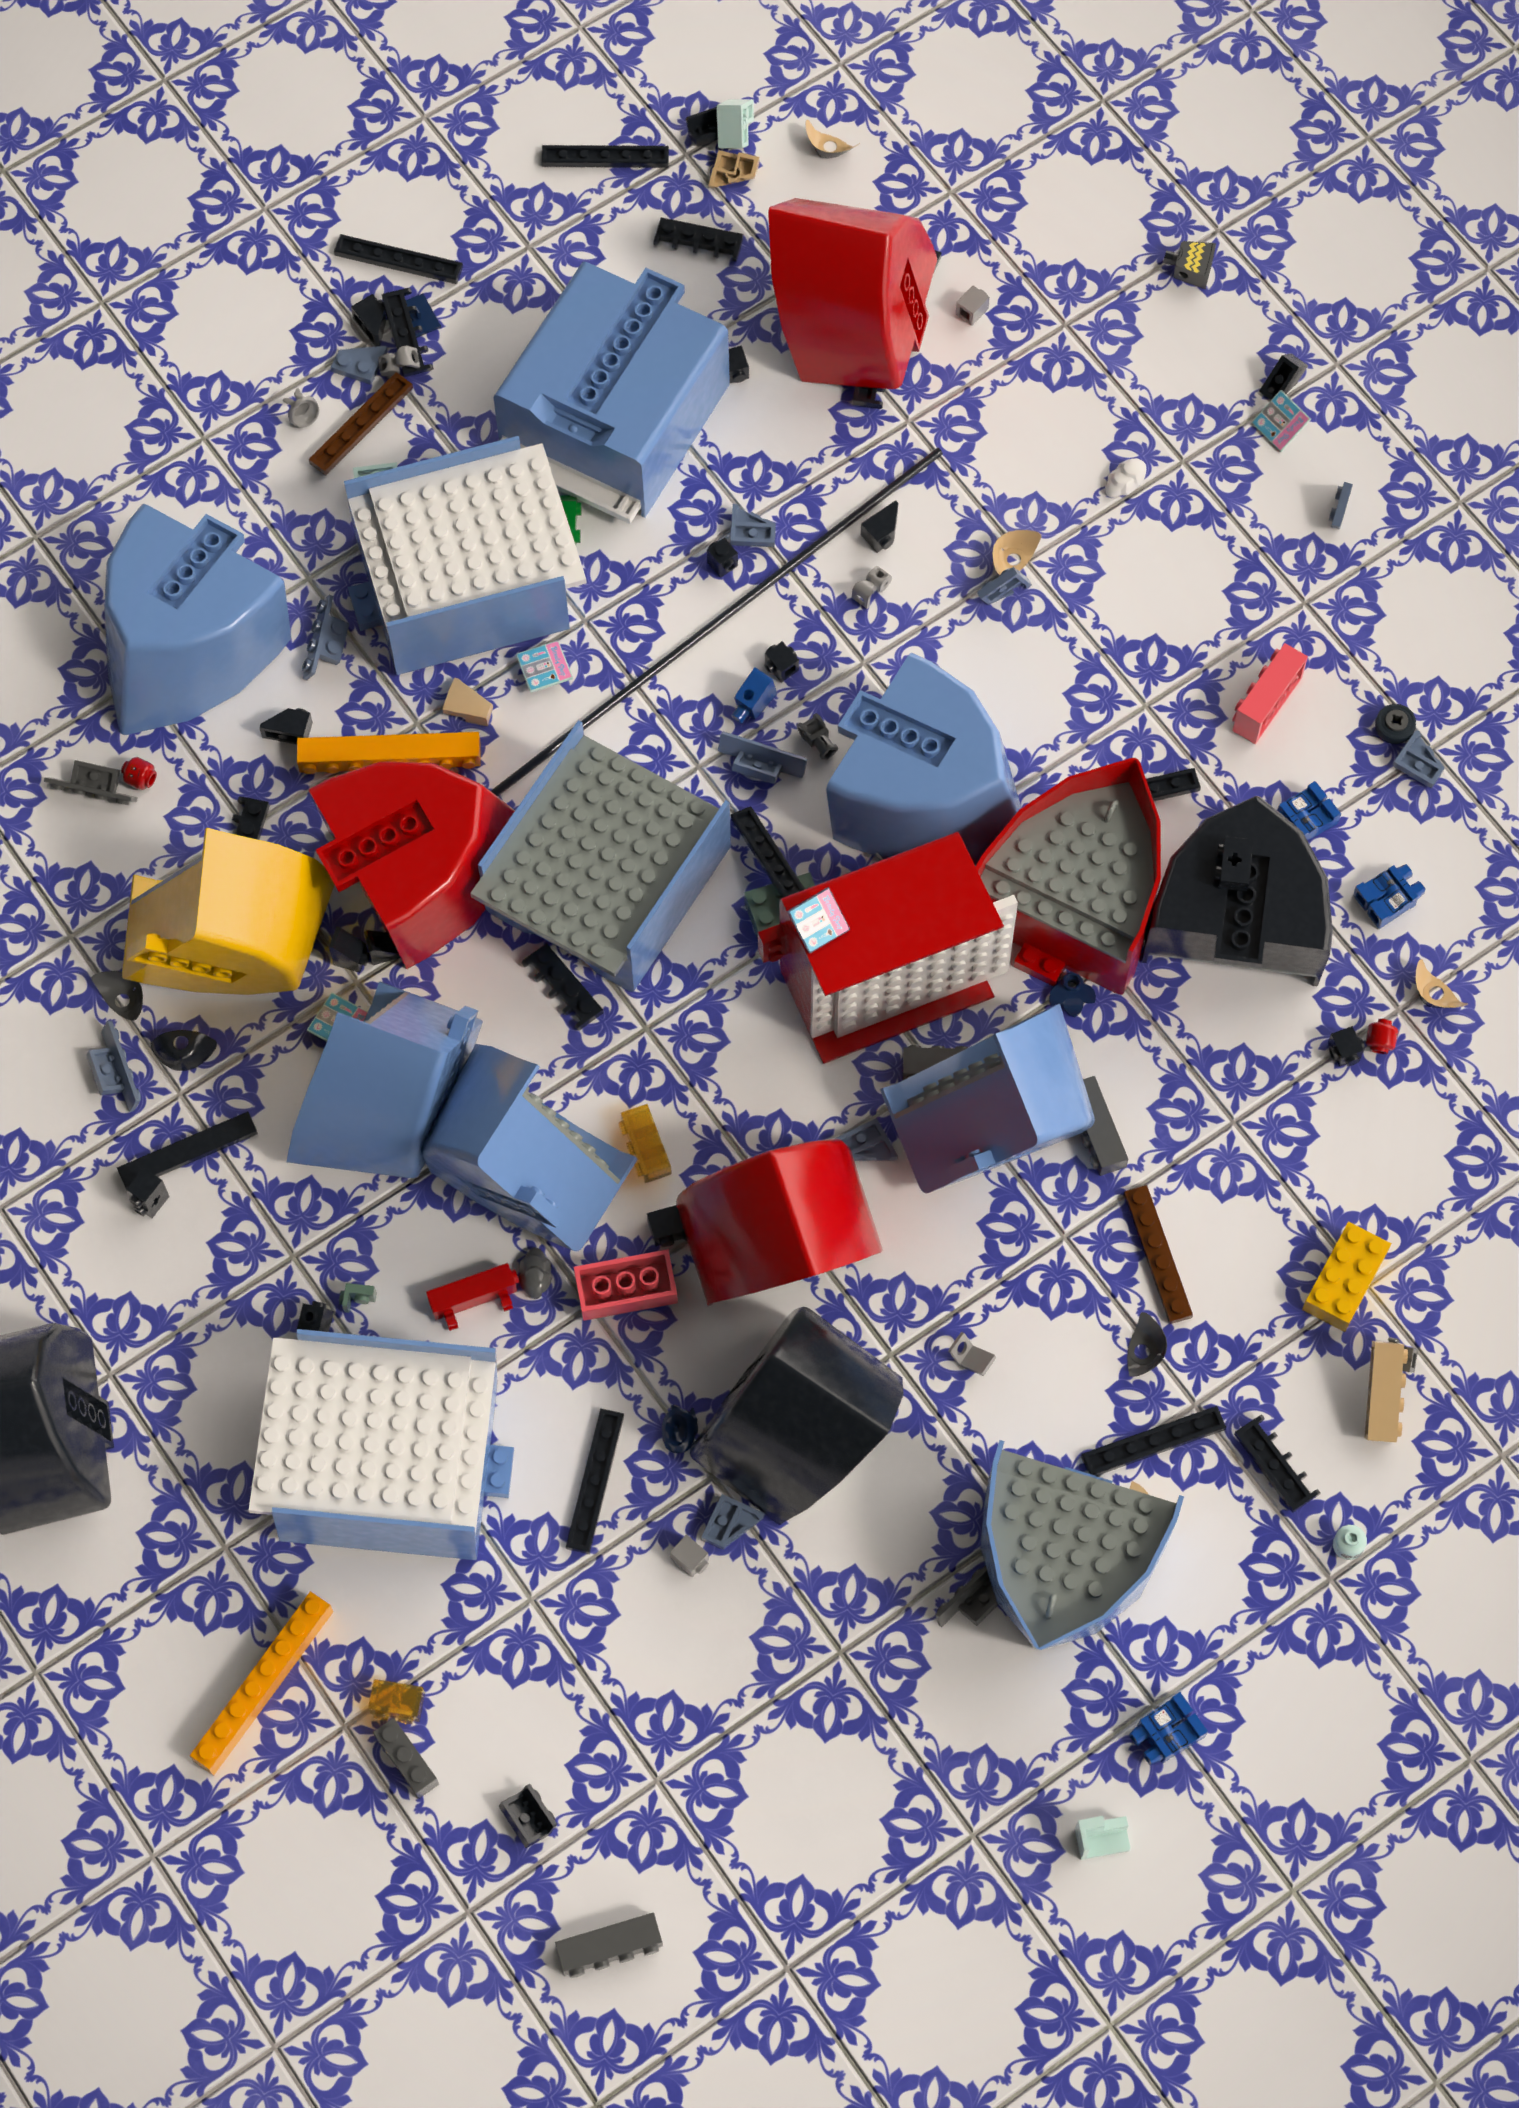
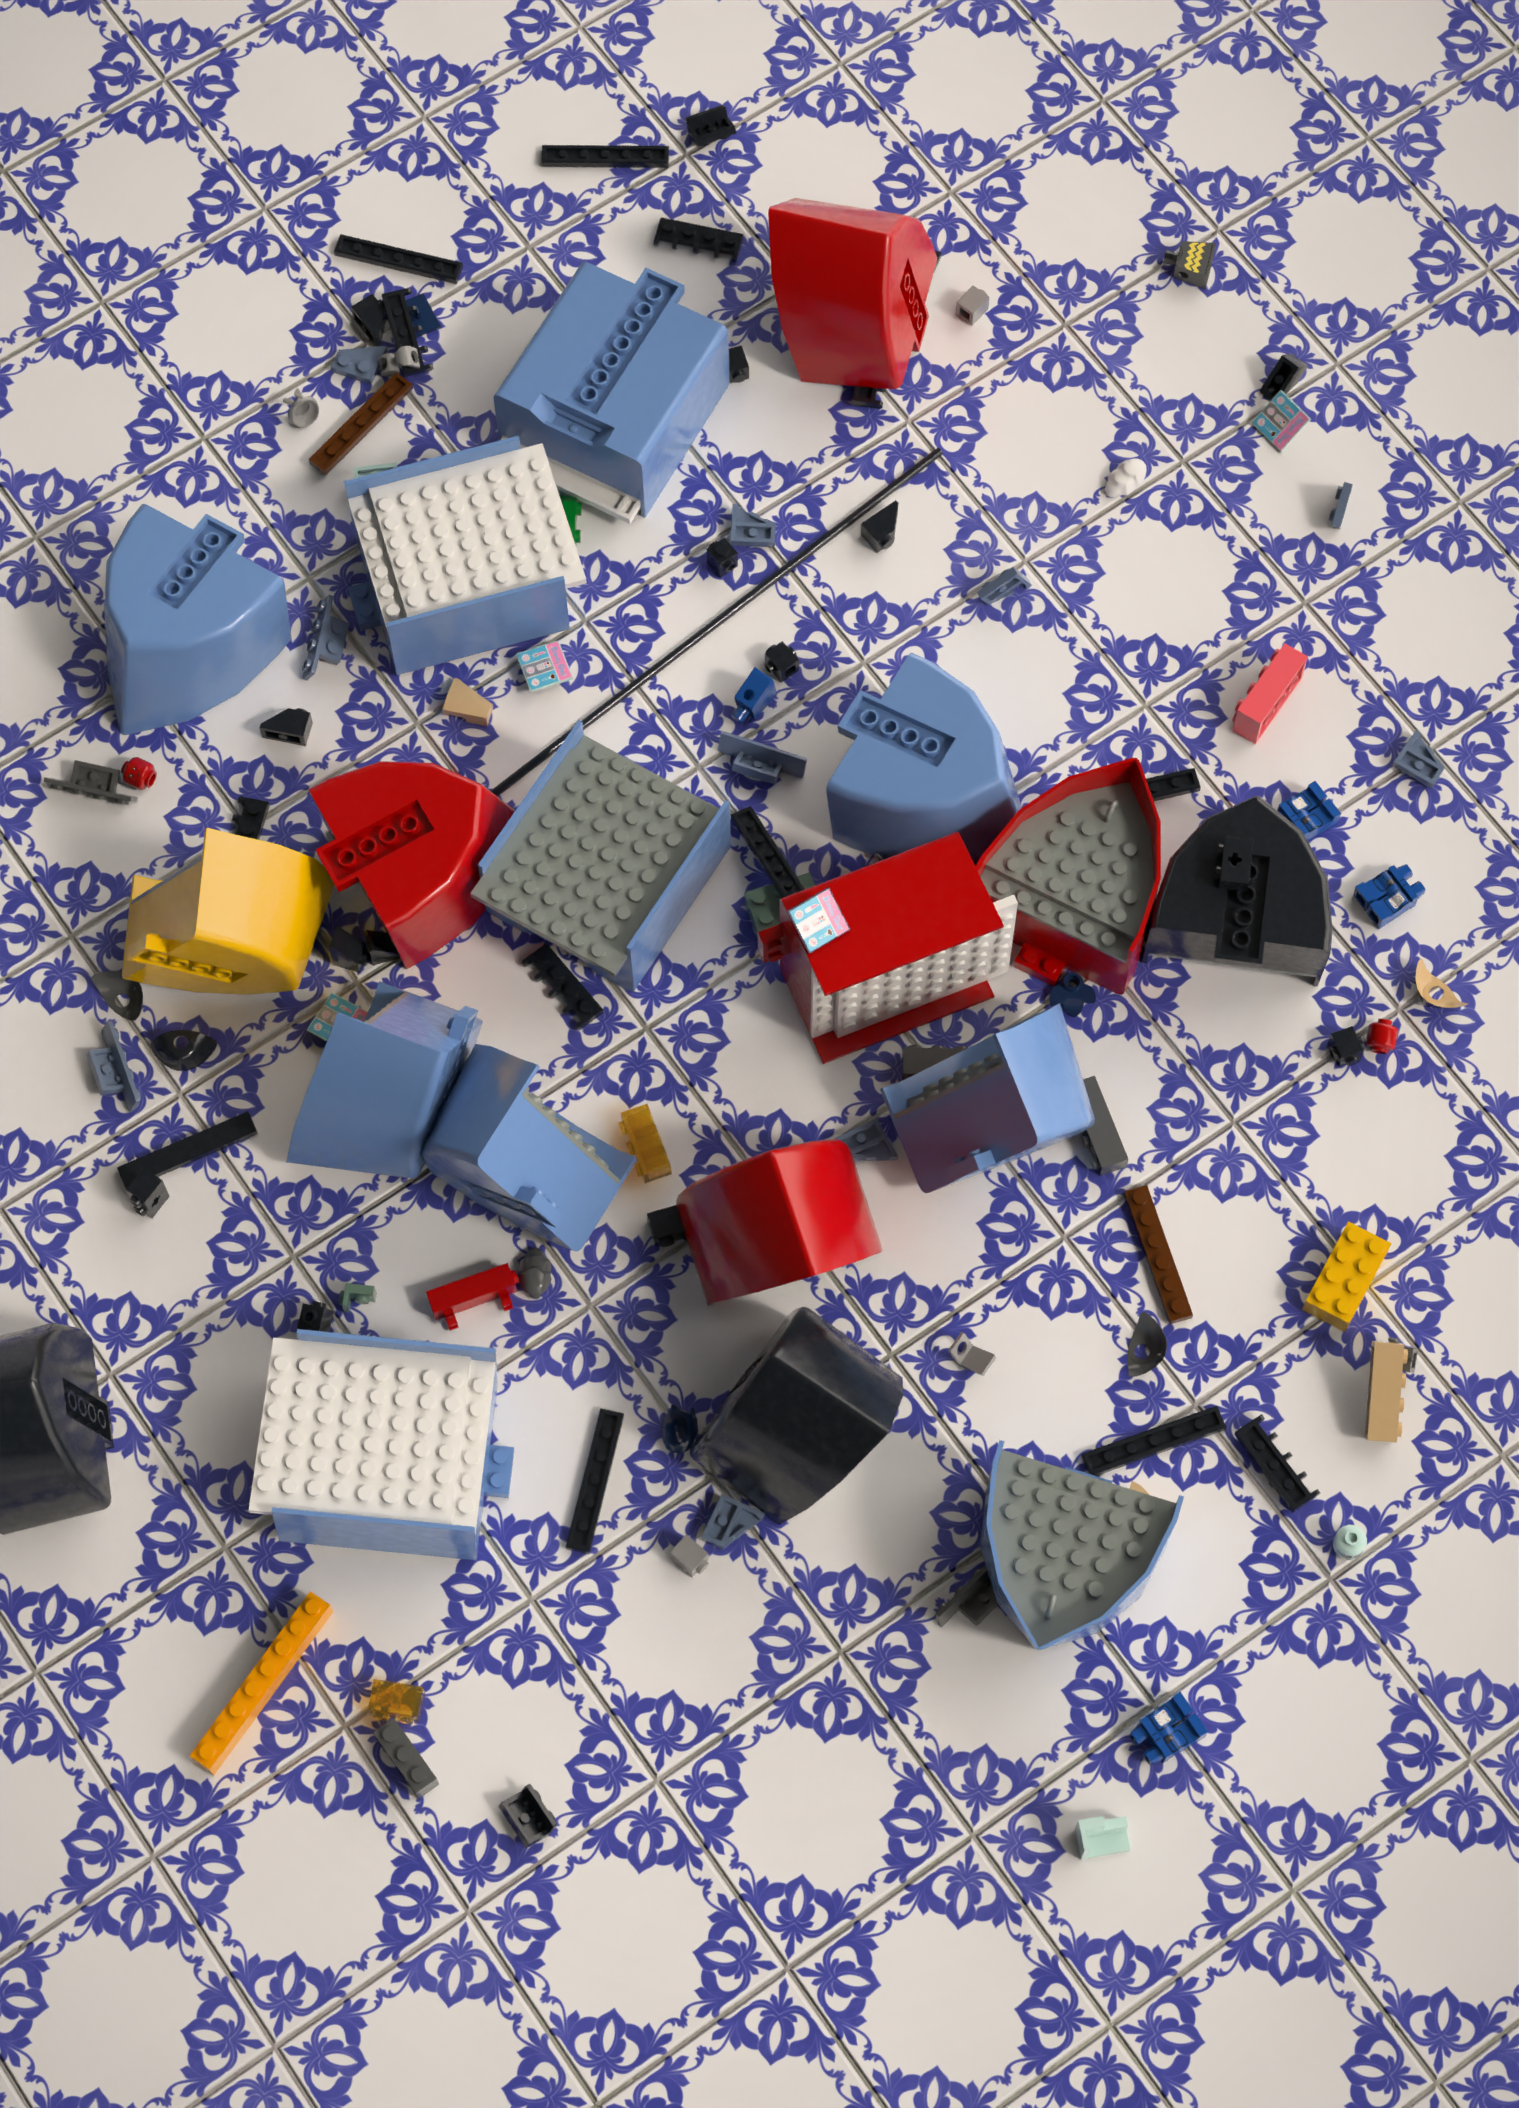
(355, 752): light orange brick -> none
(609, 1944): dark grey brick -> none
(625, 1285): coral brick -> none
(733, 122): light aqua panel -> none
(733, 168): tan slope -> none
(817, 735): dark grey connector -> none
(819, 139): tan piece -> none
(875, 580): light grey leg -> none
(1015, 542): tan piece -> none
(1395, 732): black wheel -> none

